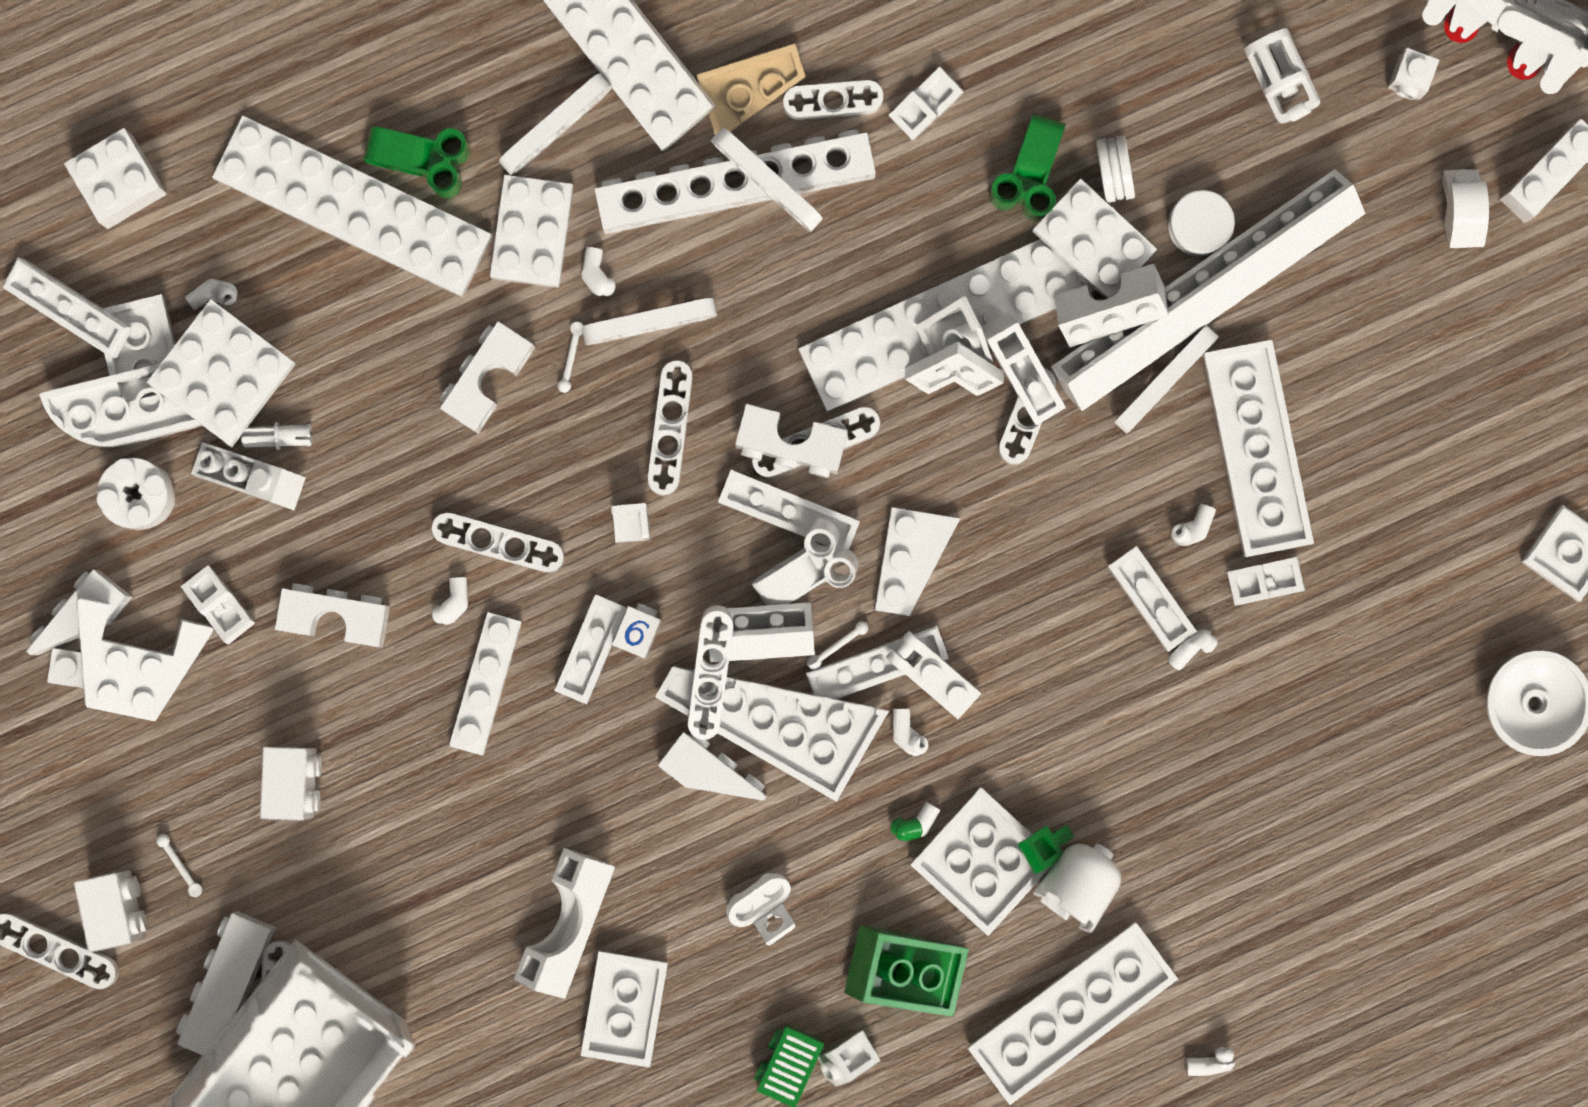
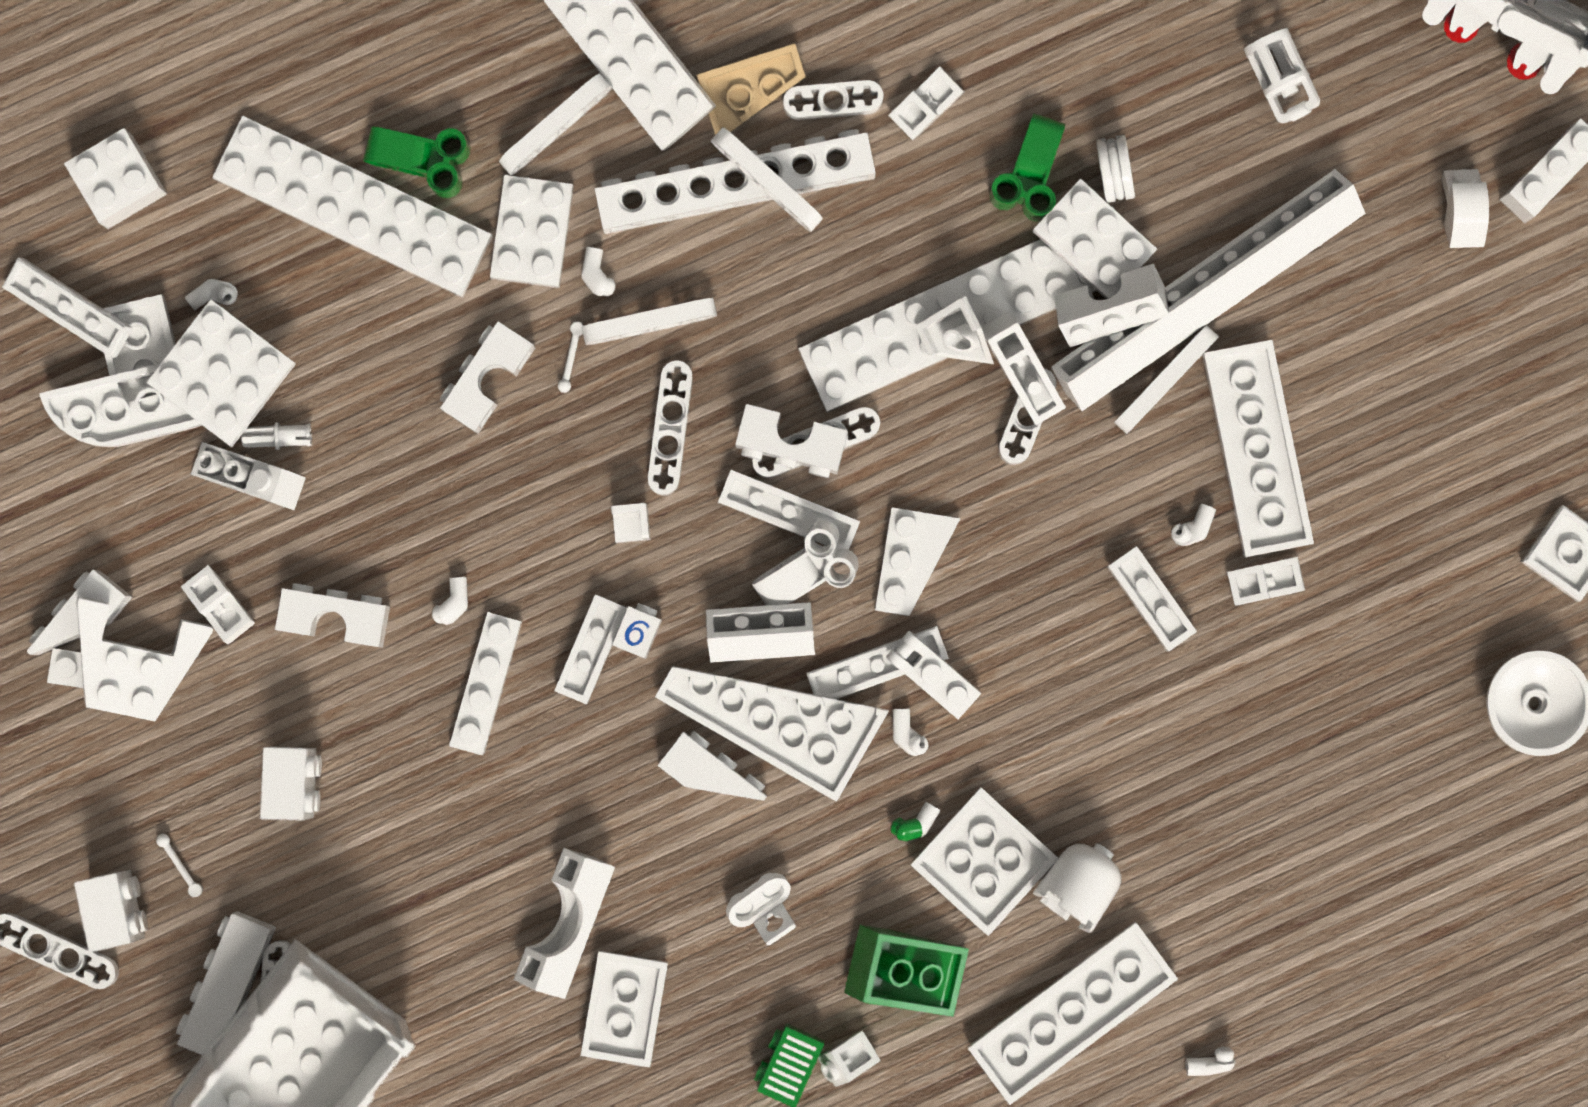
(116, 499): white brick -> none
(499, 538): white beam -> none
(710, 672): white beam -> none
(815, 661): white hinge -> none
(957, 365): white plate -> none
(1043, 847): green plate -> none
(1187, 649): white arm -> none
(1201, 223): white head -> none
(1413, 74): white brick -> none

